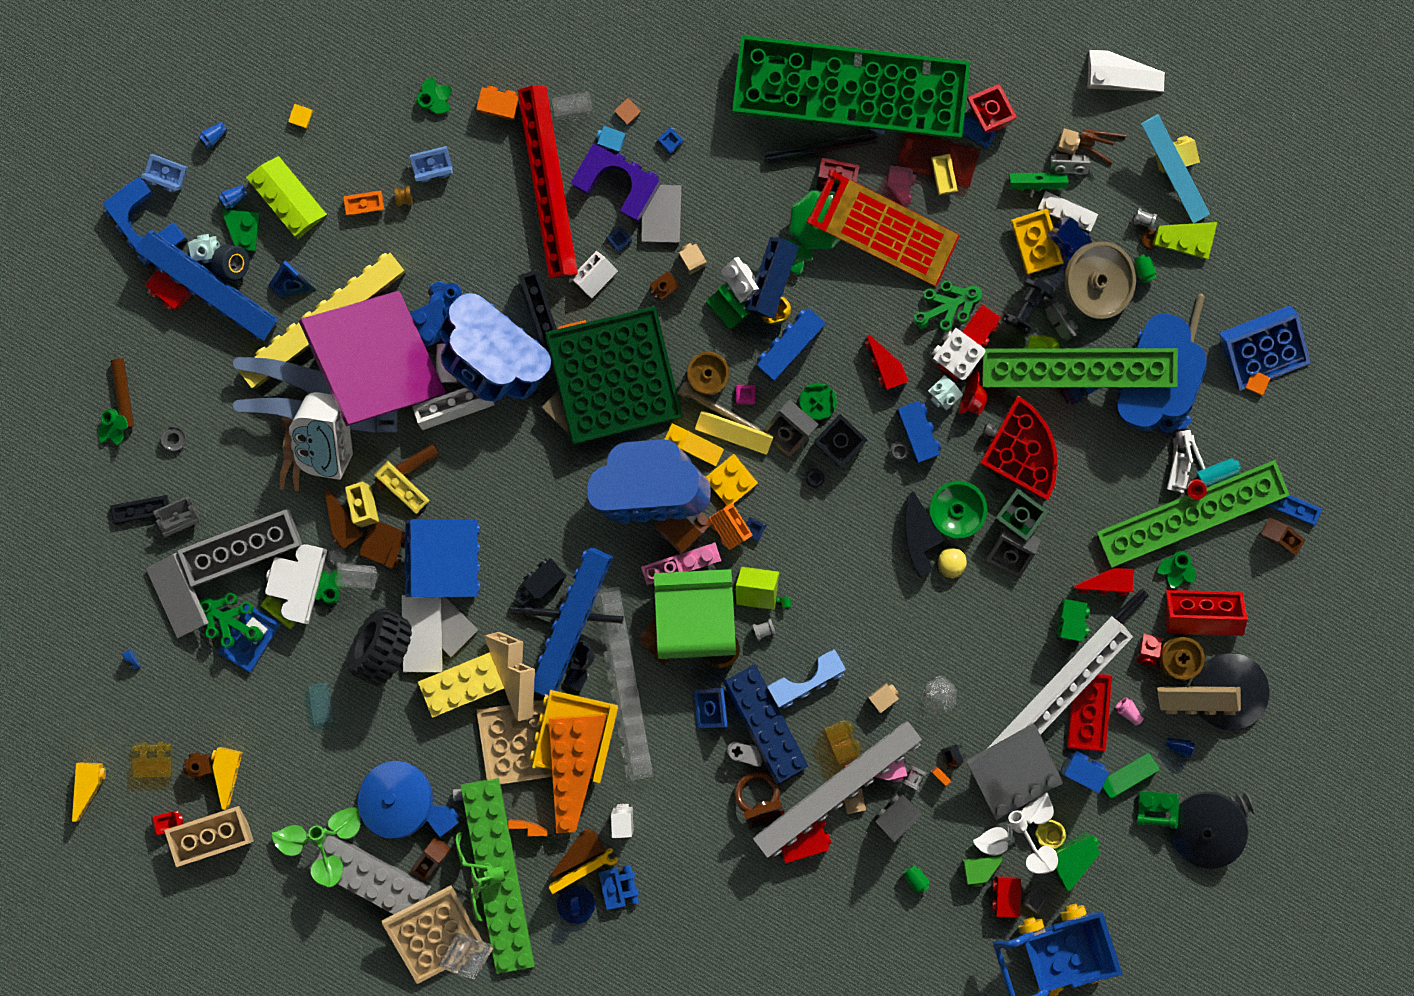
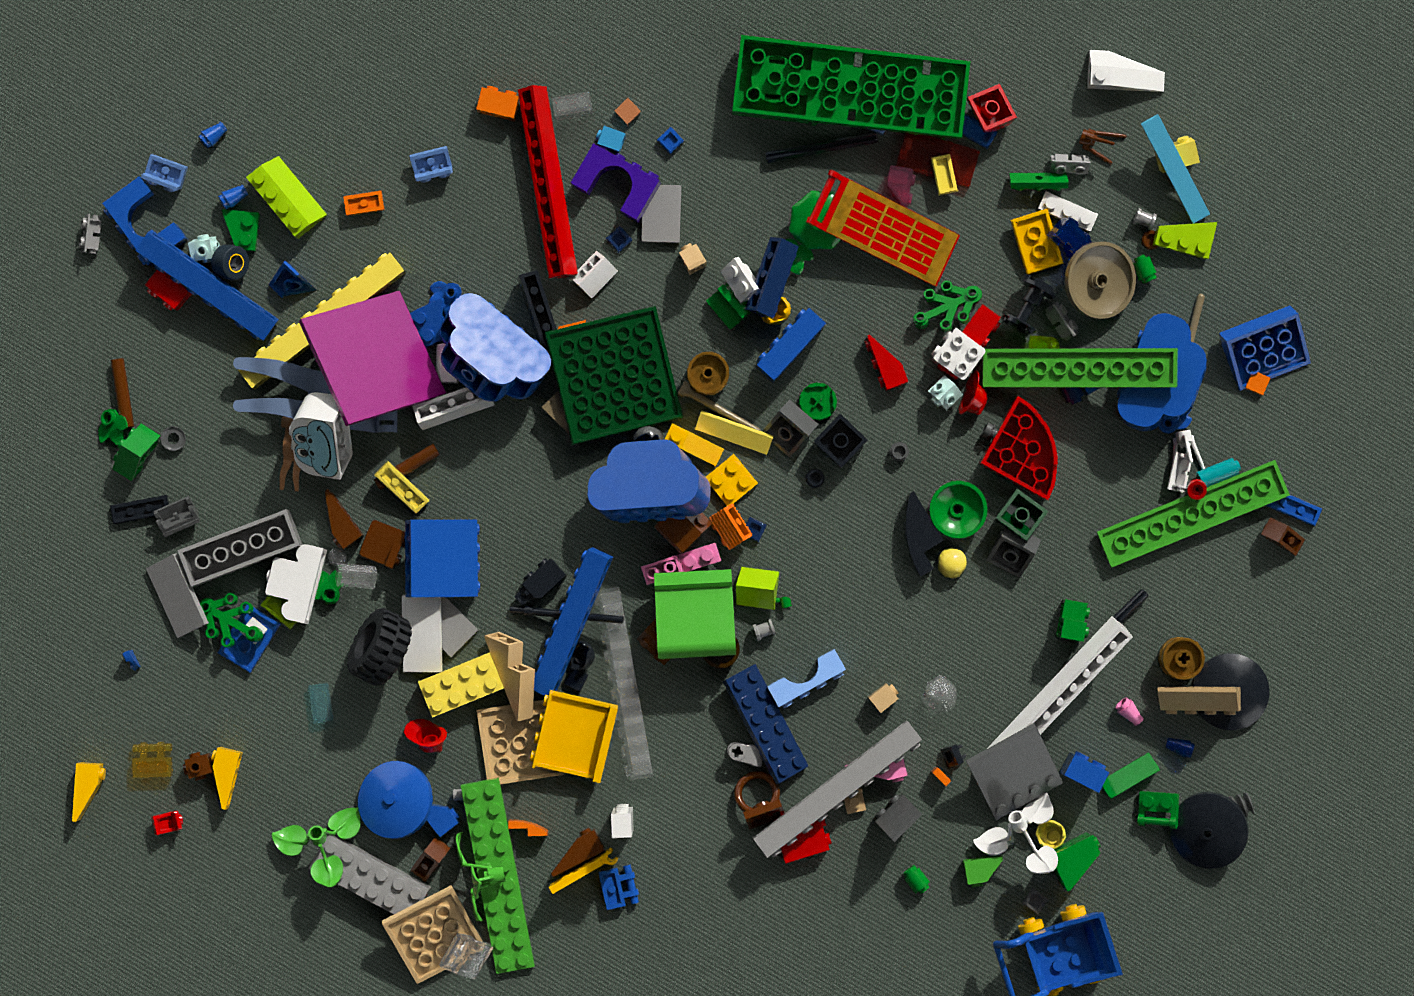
(88, 241): none -> light grey hinge
(134, 451): none -> green brick
(208, 836): tan slope -> none
(300, 116): yellow tile -> none
(361, 504): light yellow brick -> none
(403, 196): pearl gold wheel -> none
(426, 735): none -> red piece
(437, 95): green plate -> none
(573, 755): orange wing -> none
(576, 904): clear blue tile -> none
(648, 433): none -> dark grey hair
(664, 286): reddish brown brick -> none
(710, 708): blue slope -> none
(745, 394): dark pink tile -> none
(842, 740): clear yellow brick -> none
(845, 169): dark red bracket -> none
(914, 777): light grey bush -> none
(919, 431): blue brick -> none
(1007, 896): red brick -> none
(1068, 142): tan brick -> none
(1090, 716): red tile -> none
(1111, 580): red slope -> none
(1149, 650): red bracket -> none
(1178, 572): green plate -> none
(1205, 612): red slope -> none

